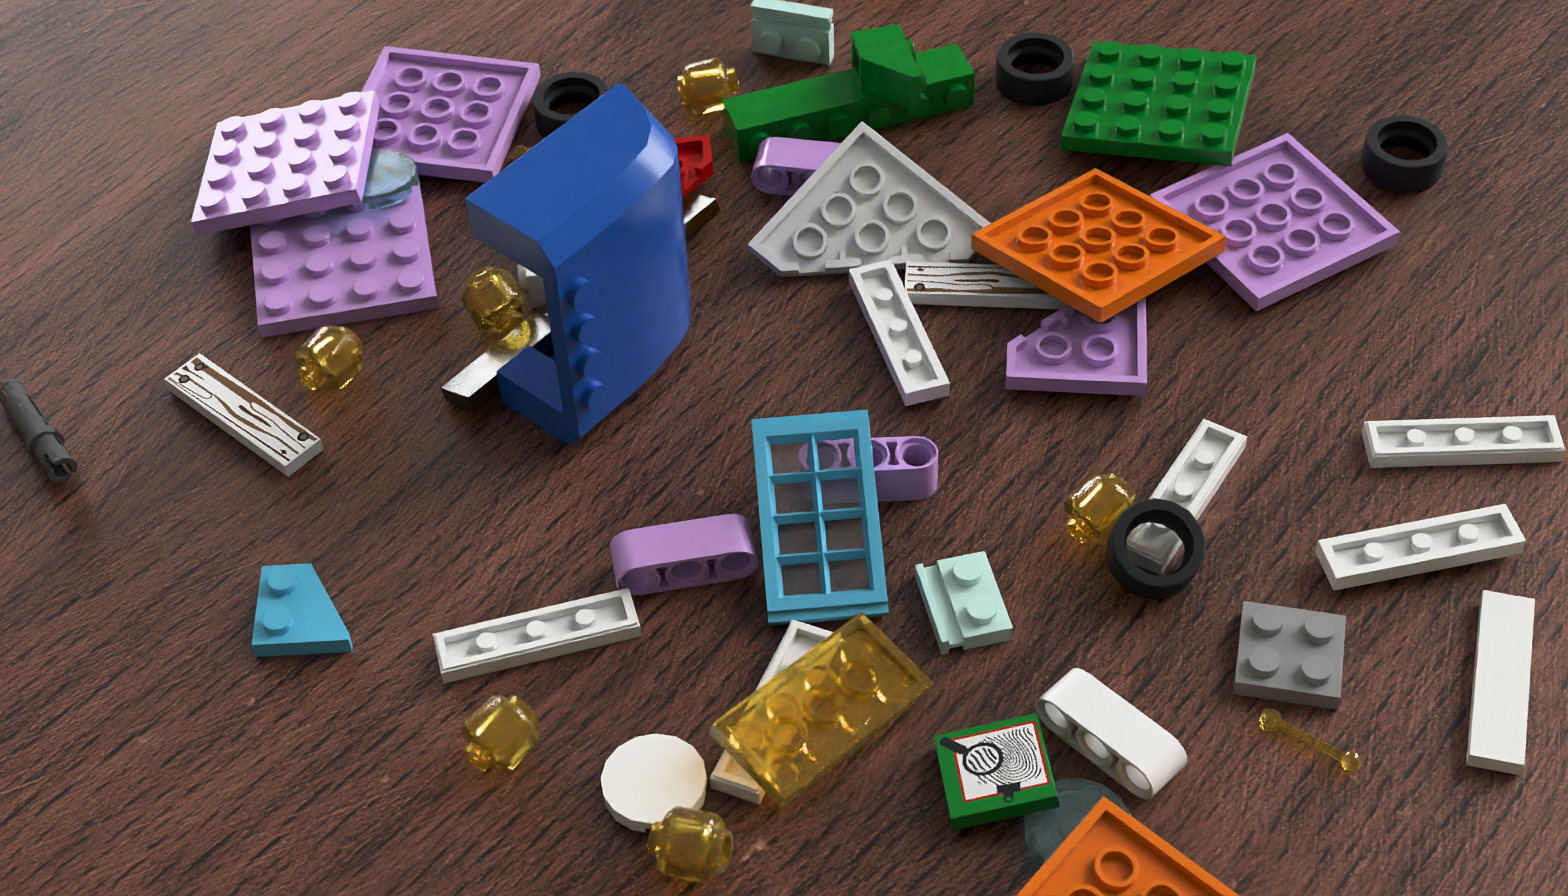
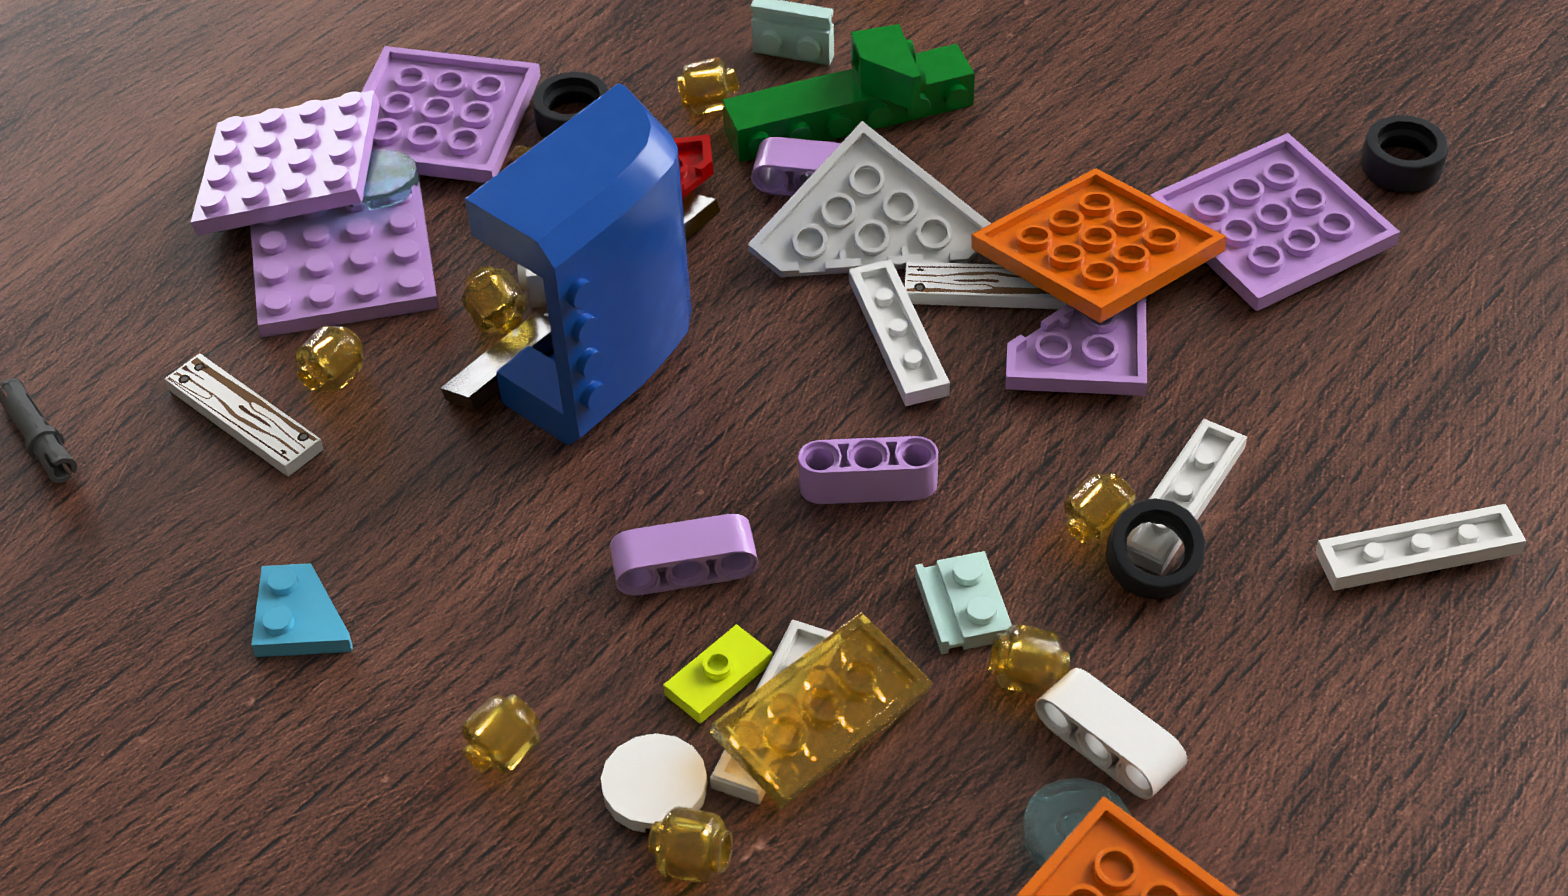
(536, 635): white tile -> none
(718, 673): none -> neon yellow plate
(819, 517): medium azure piece -> none
(996, 771): tile -> none
(1028, 659): none -> clear yellow head
(1034, 88): black tyre -> none
(1160, 103): green plate -> none
(1271, 721): clear yellow hinge -> none
(1290, 655): light grey plate -> none
(1463, 441): white tile -> none
(1501, 683): white tile -> none

